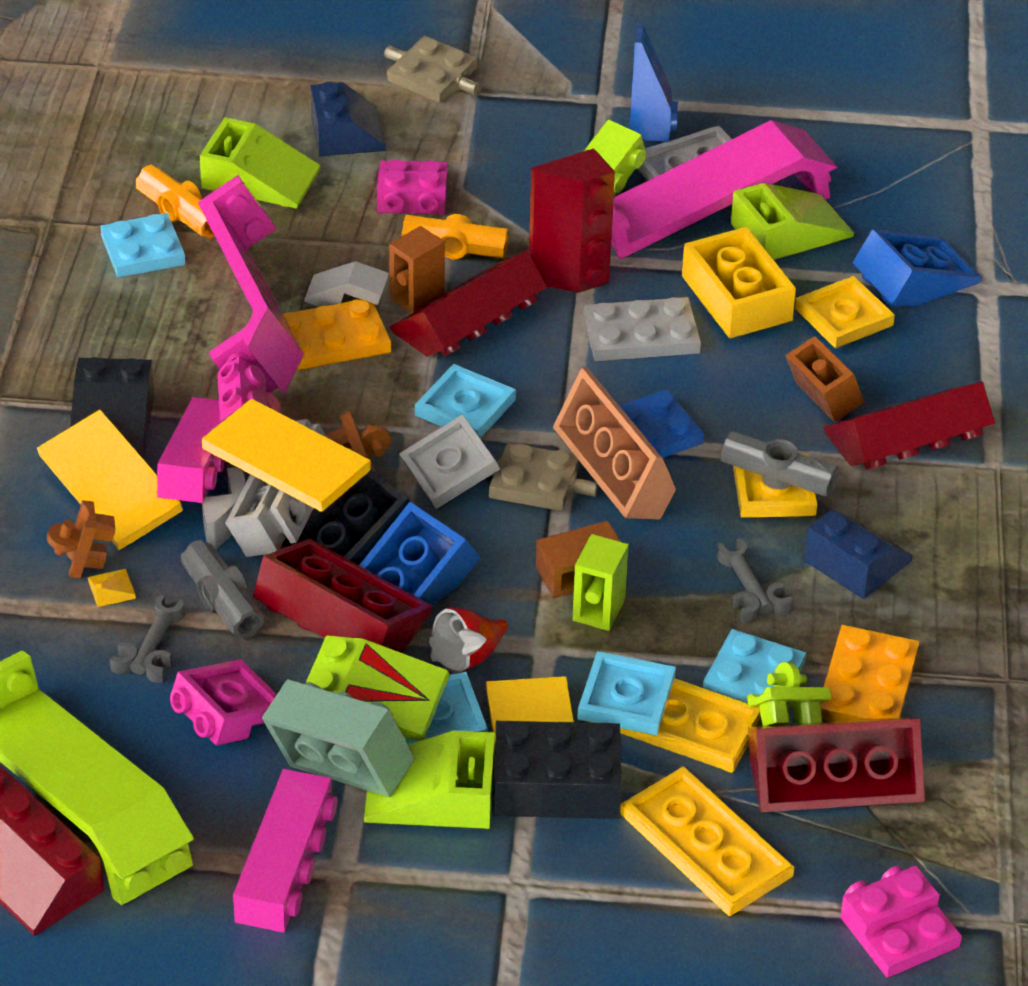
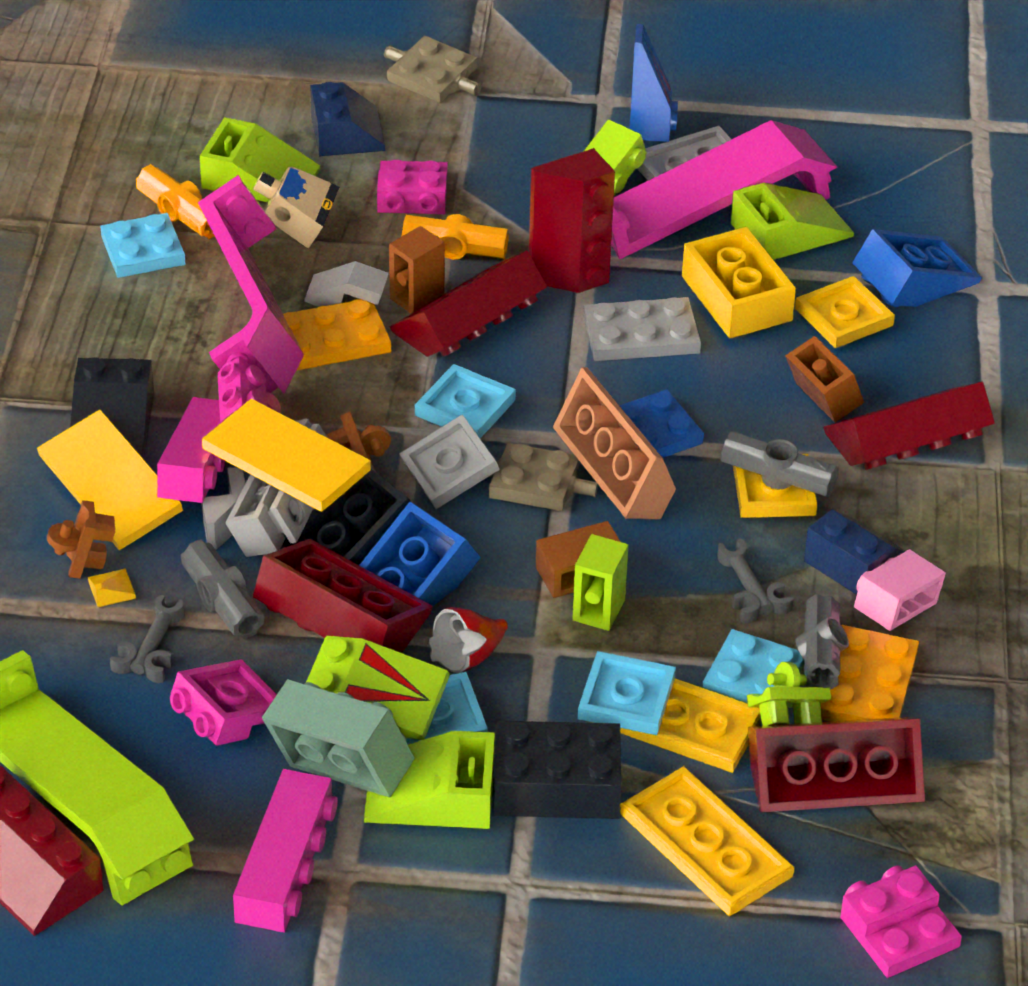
(297, 202): none -> tan torso
(528, 700): yellow tile -> none
(822, 641): none -> dark grey piece
(899, 589): none -> bright pink brick

